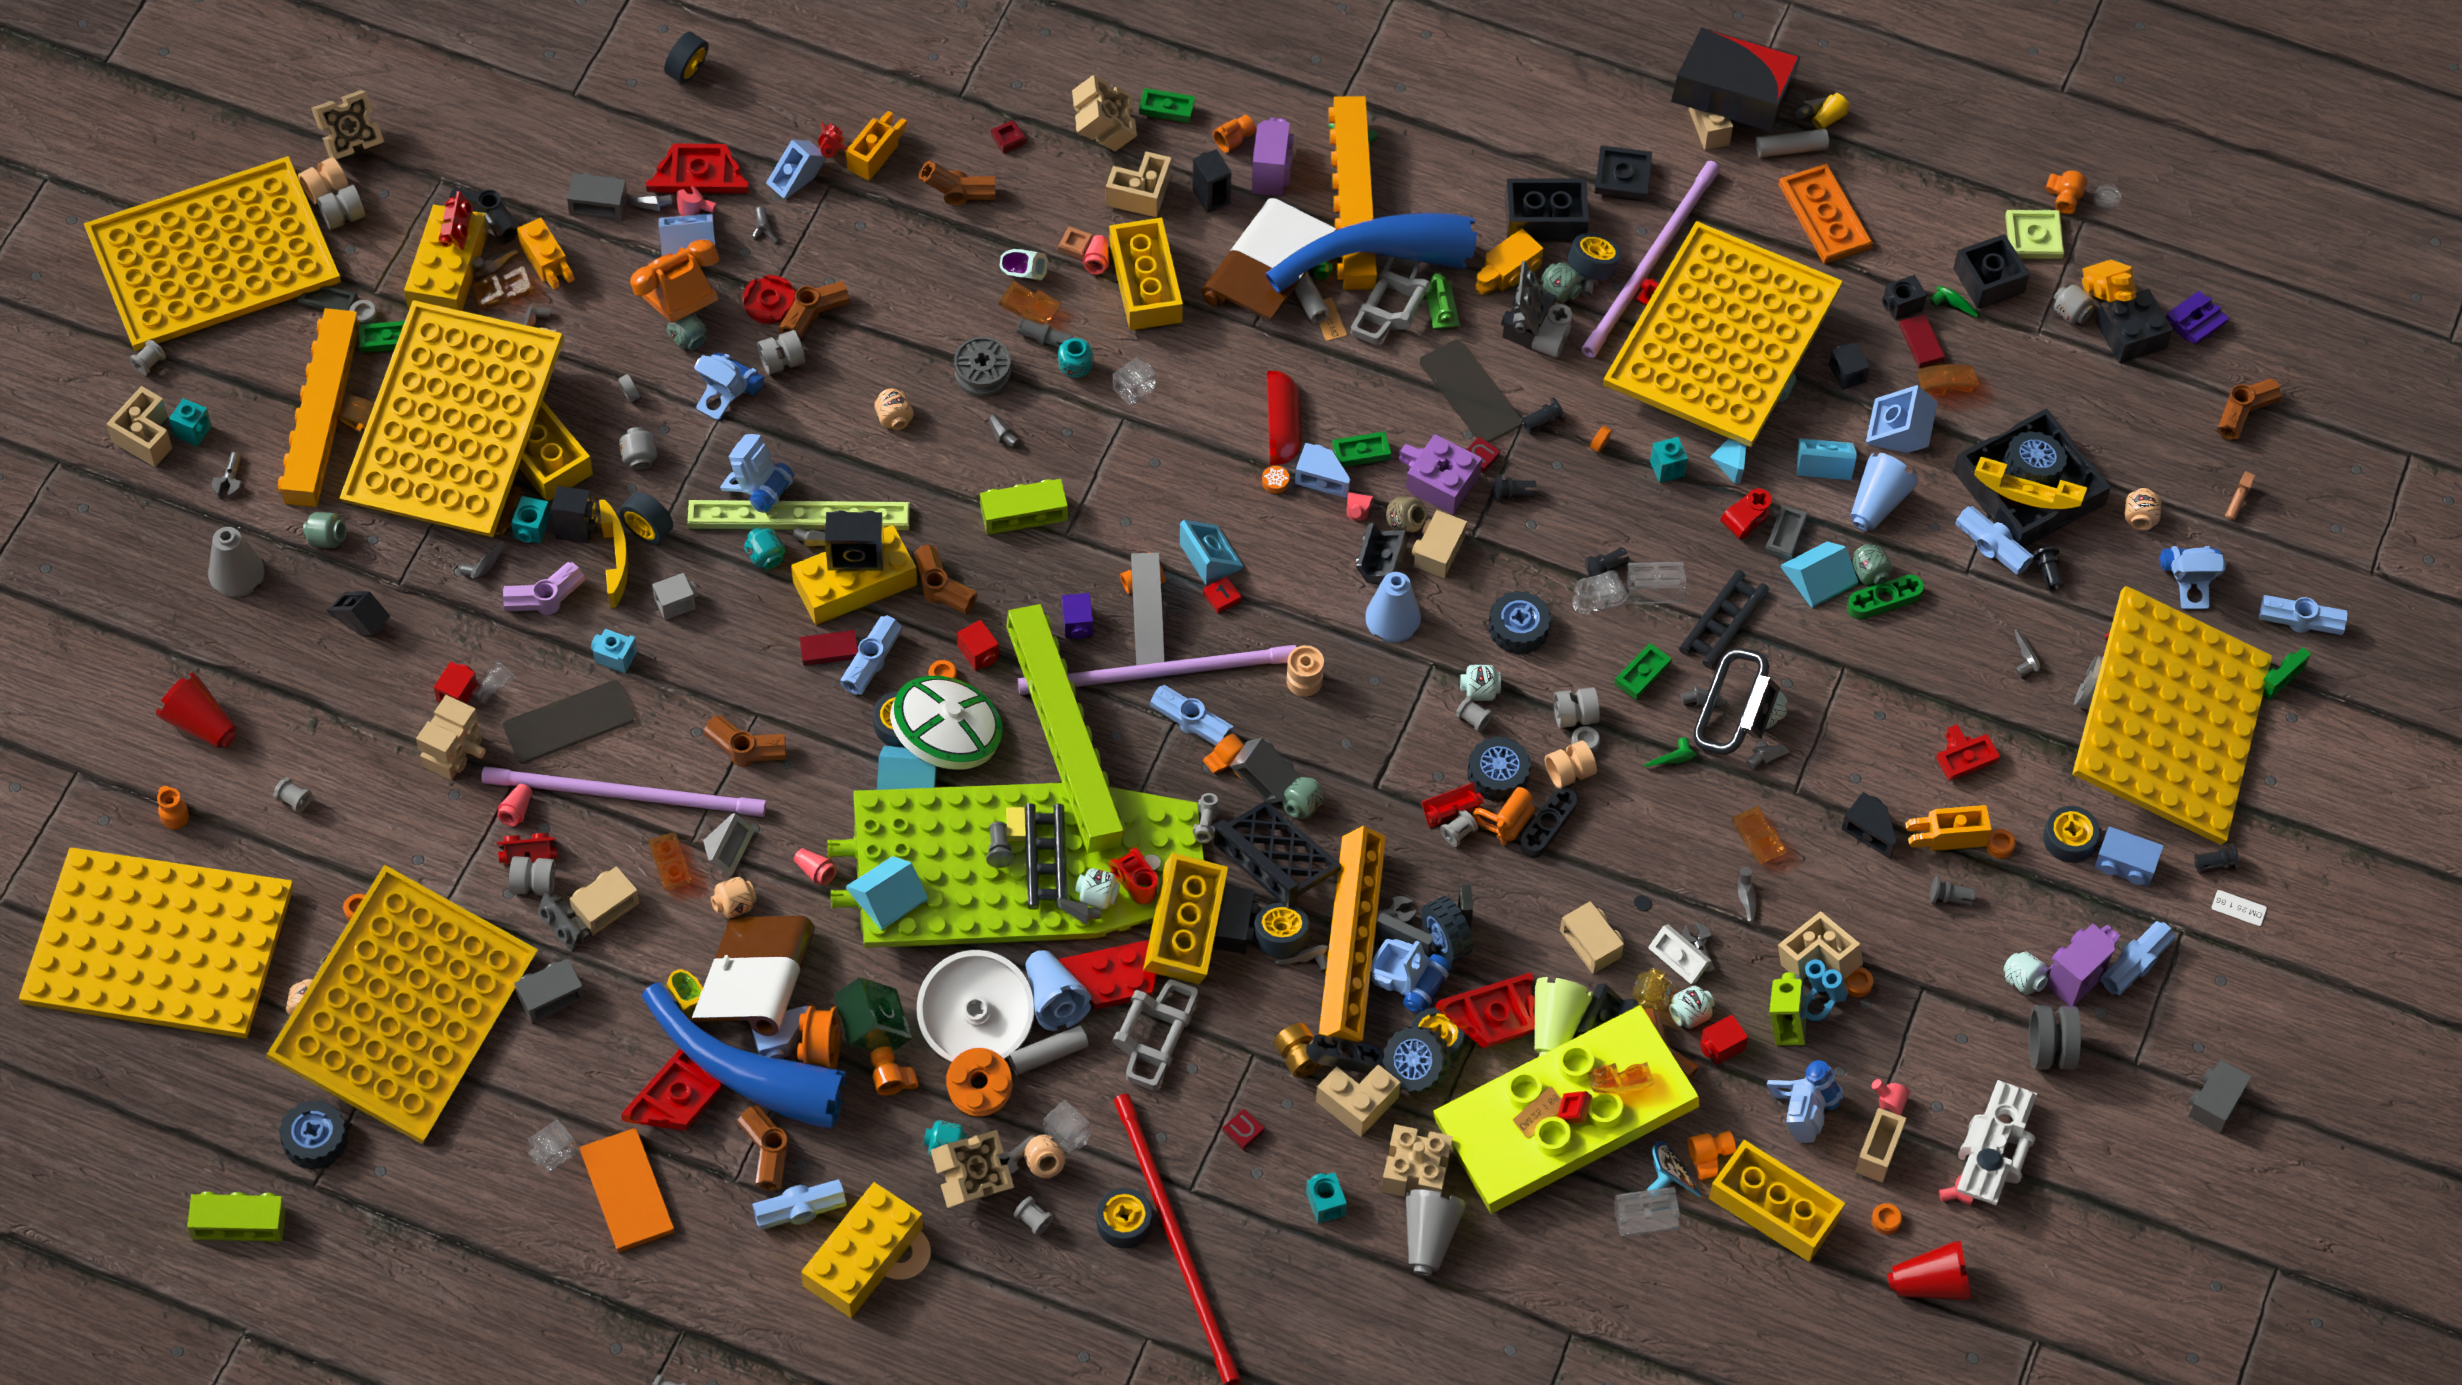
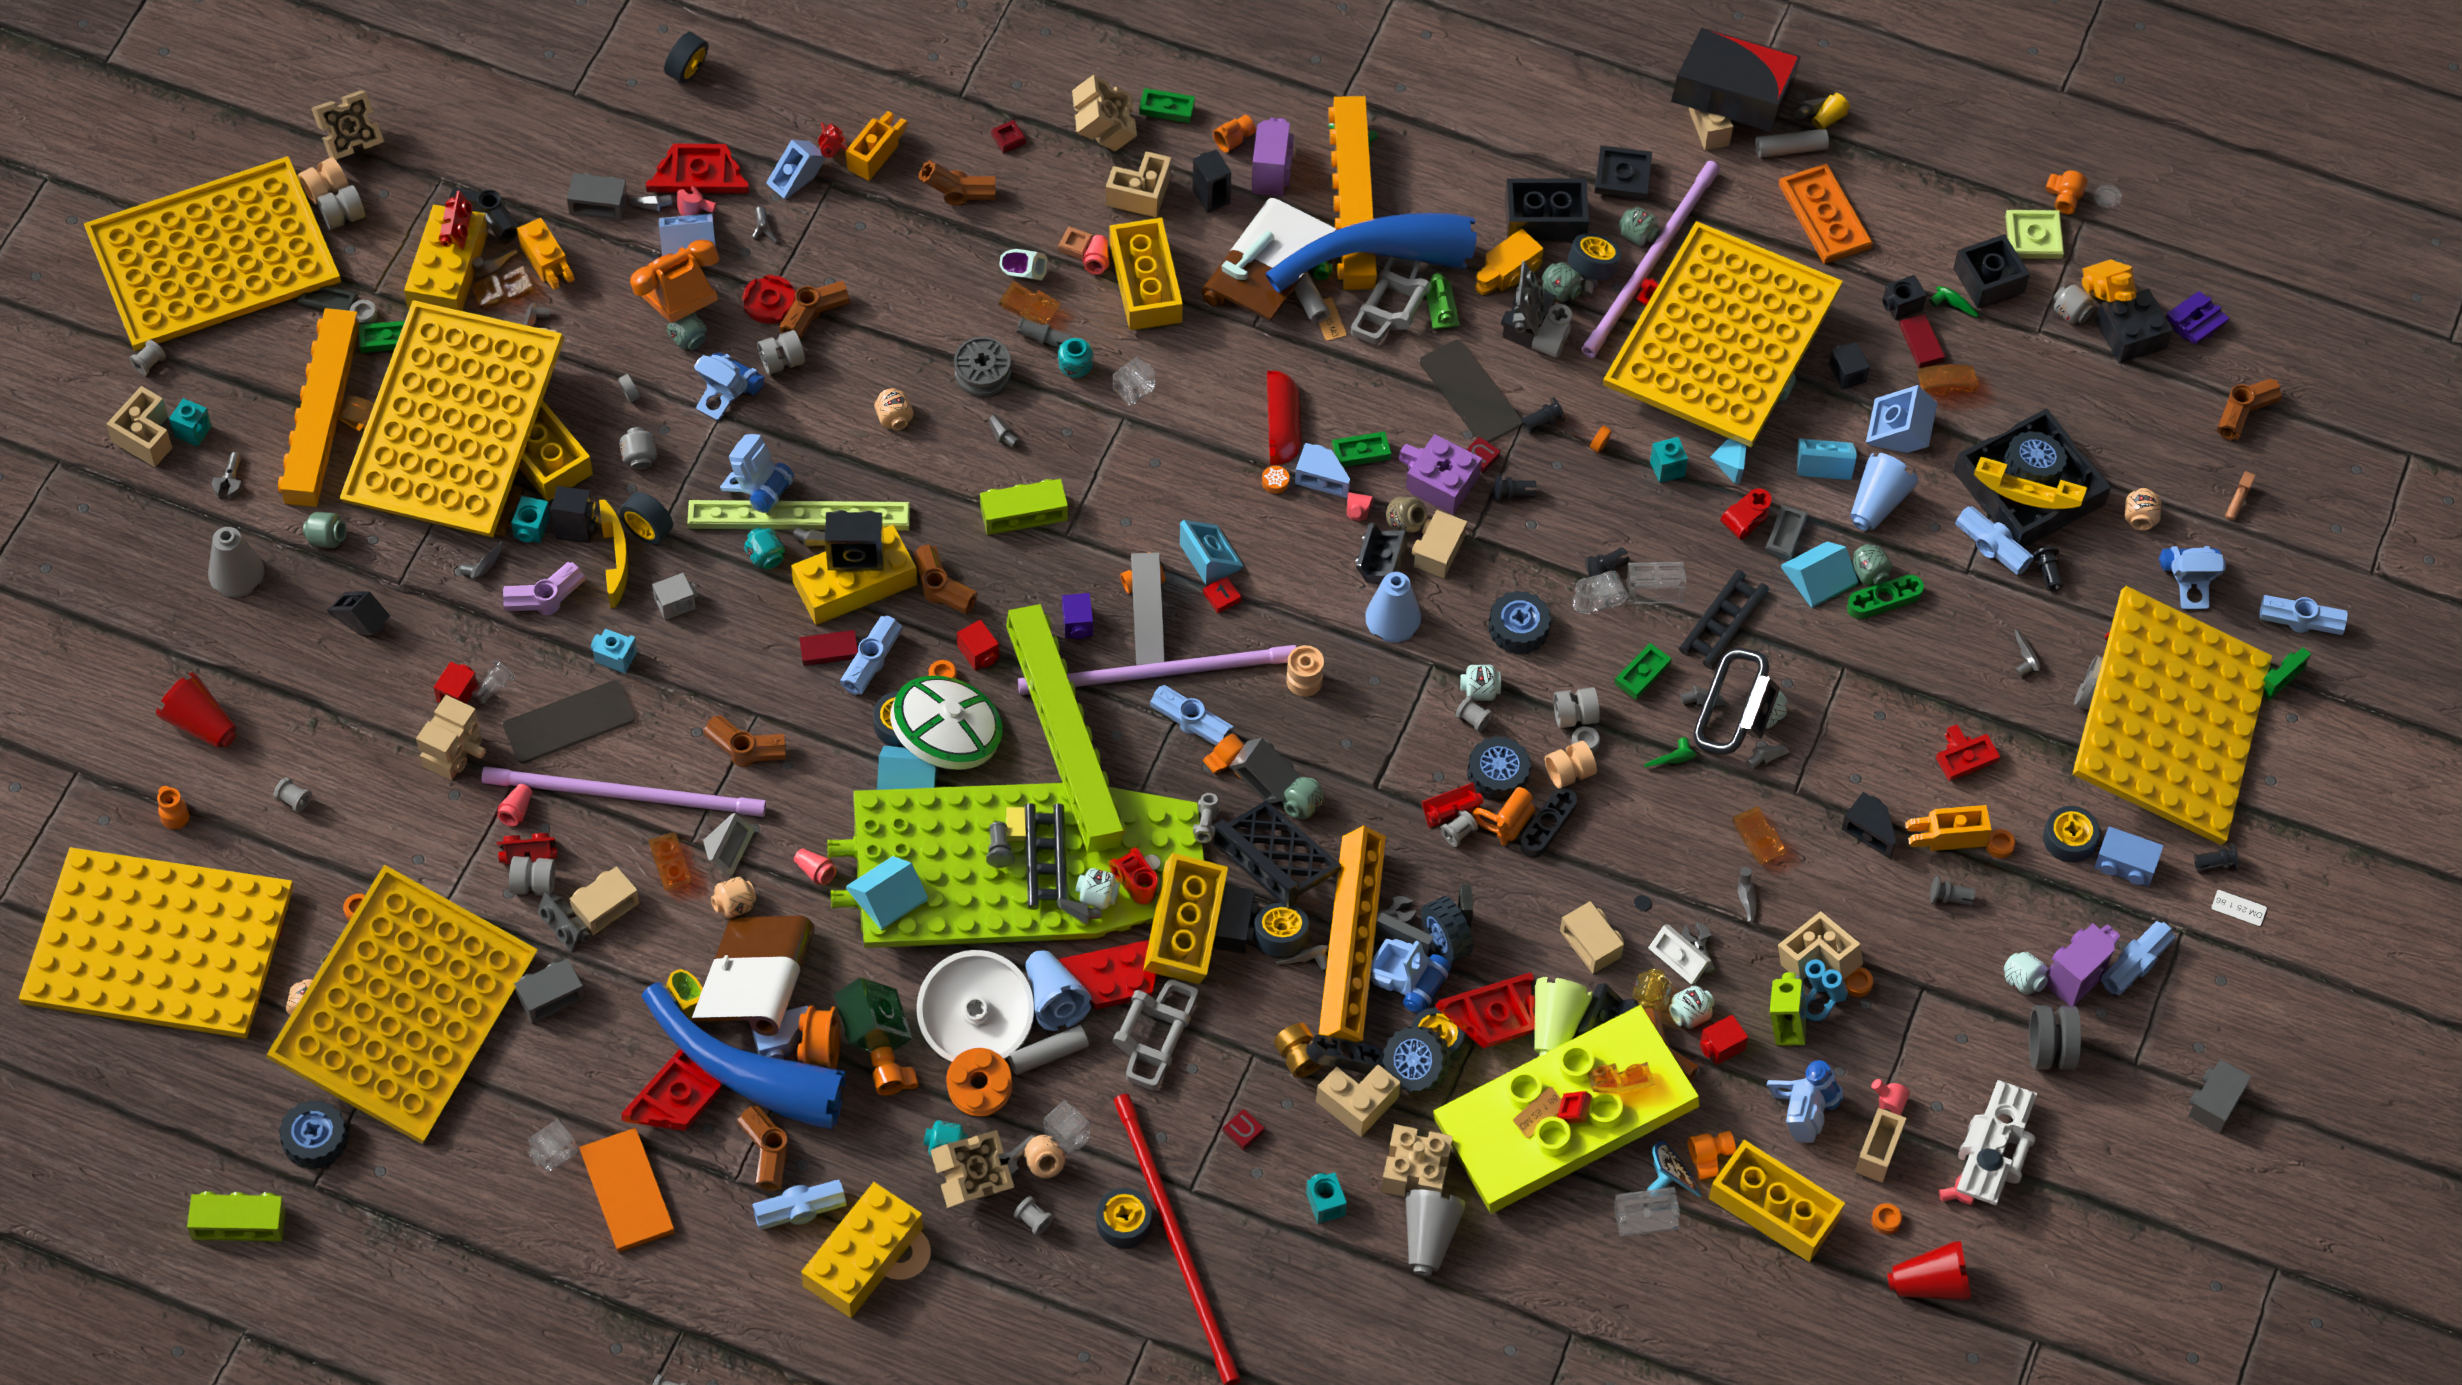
(1236, 270): none -> light aqua piece
(1639, 226): none -> sand green head

